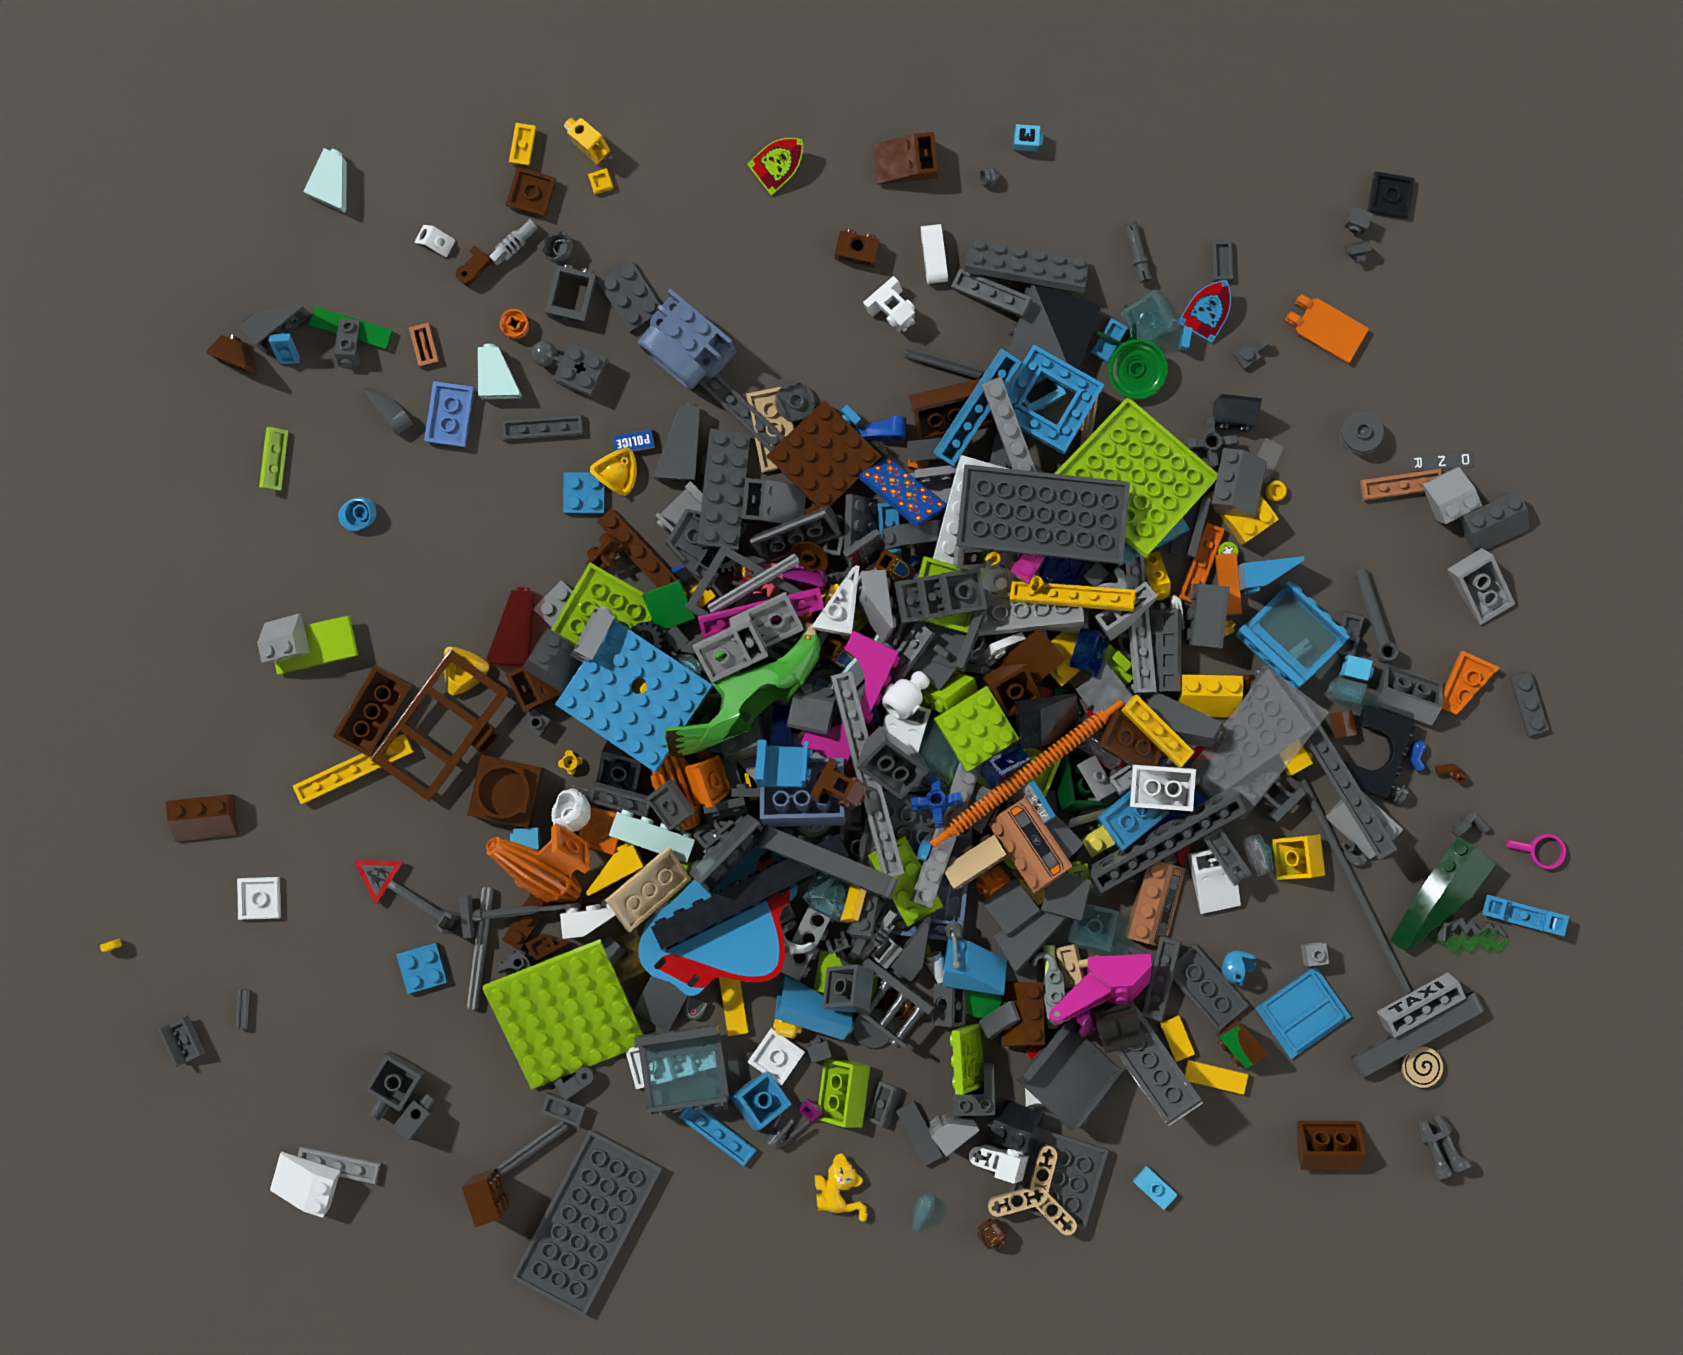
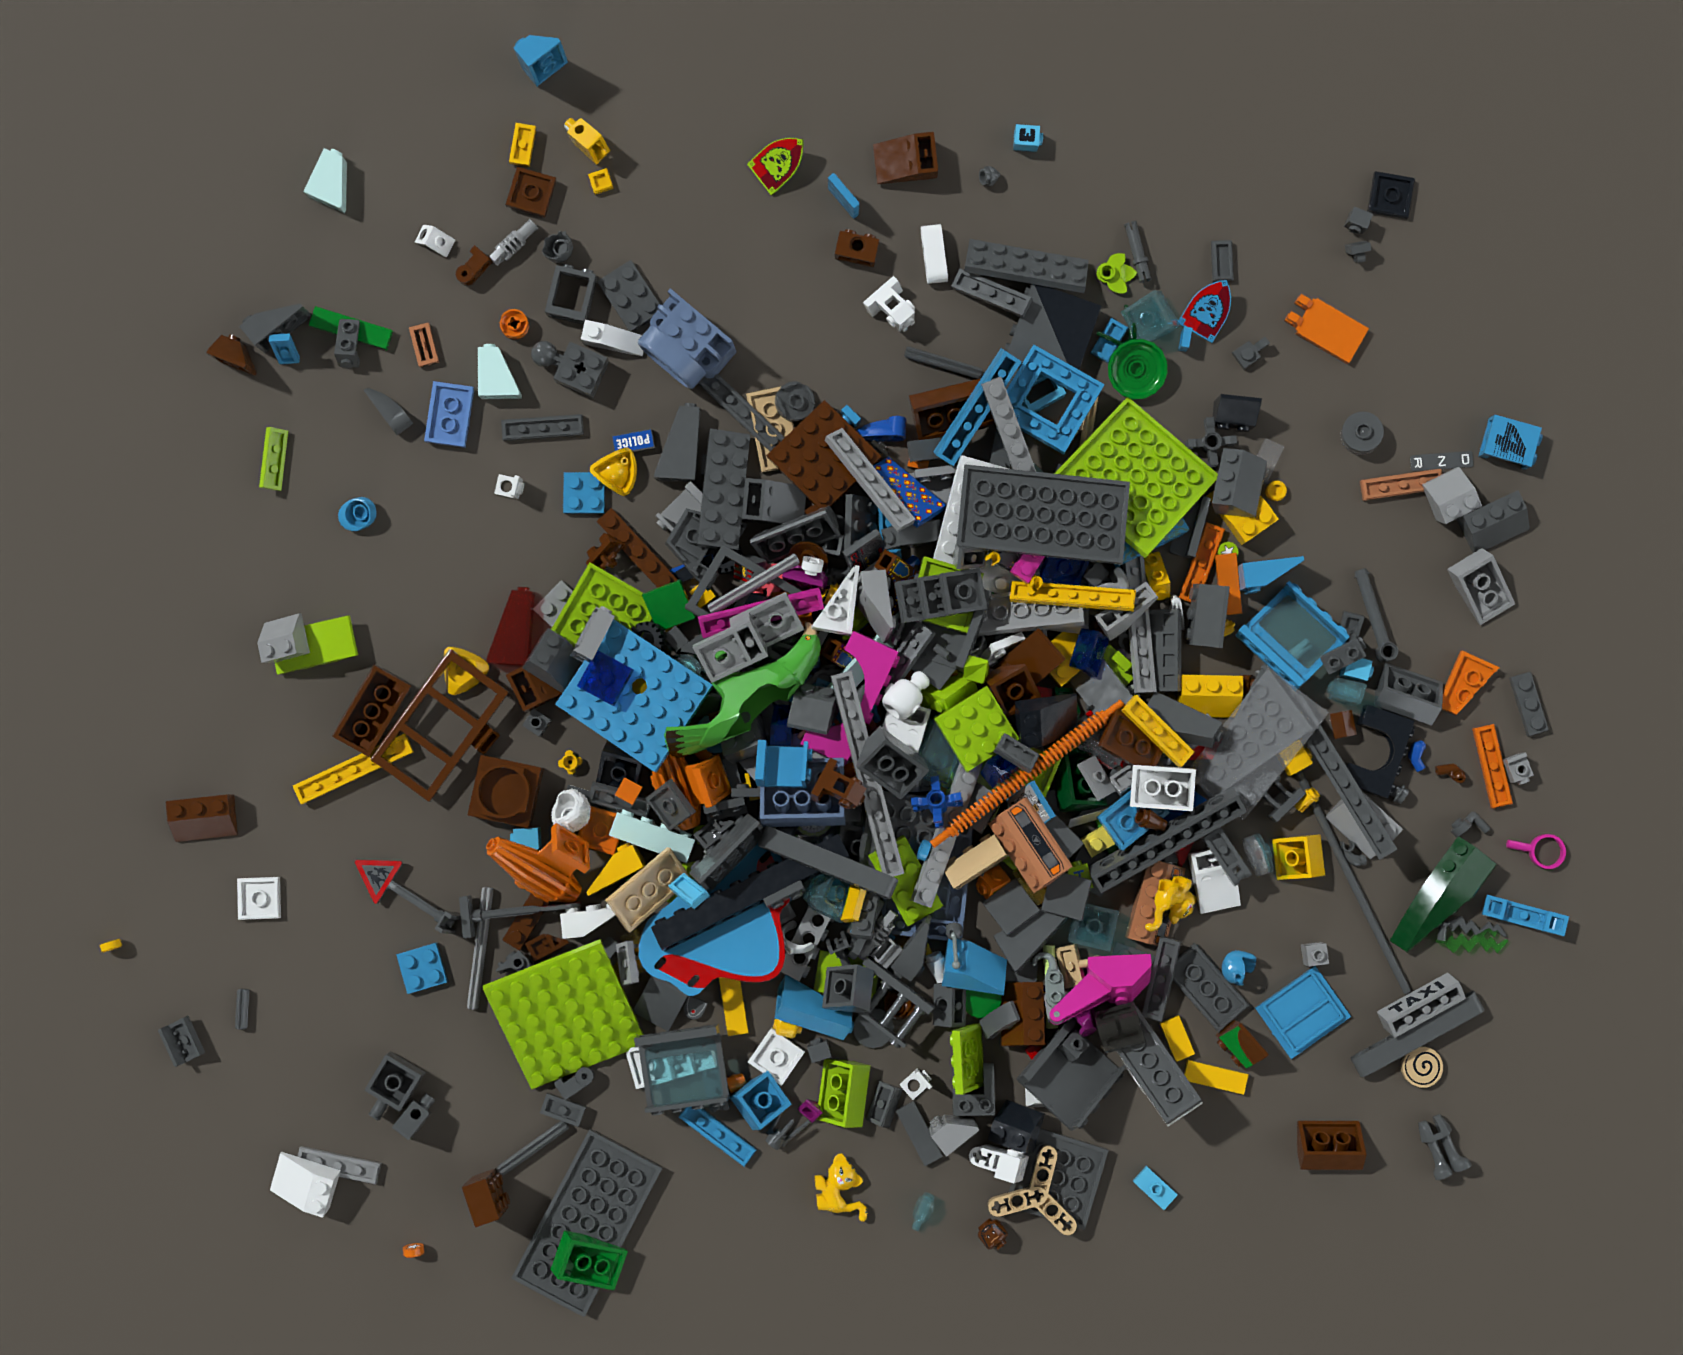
(413, 1250): none -> orange tile
(517, 486): none -> white bracket
(540, 56): none -> dark azure slope
(588, 1261): none -> green slope
(605, 678): none -> clear blue plate
(611, 338): none -> white slope
(626, 961): none -> light grey plate
(628, 791): none -> orange tile
(688, 890): none -> medium azure tile
(735, 1082): none -> orange hose
(792, 891): none -> dark grey plate
(812, 565): none -> white plate
(843, 195): none -> dark azure tile
(870, 480): none -> light grey plate
(922, 1077): none -> white bracket
(976, 669): none -> lime slope
(1016, 753): none -> dark grey plate
(1067, 1046): none -> dark grey plate
(1119, 273): none -> lime plate
(1148, 819): none -> reddish brown cone
(1172, 896): none -> yellow animal
(1311, 796): none -> yellow pin
(1344, 654): none -> dark grey bracket
(1492, 766): none -> orange tile
(1511, 441): none -> dark azure panel
(1511, 768): none -> light grey brick

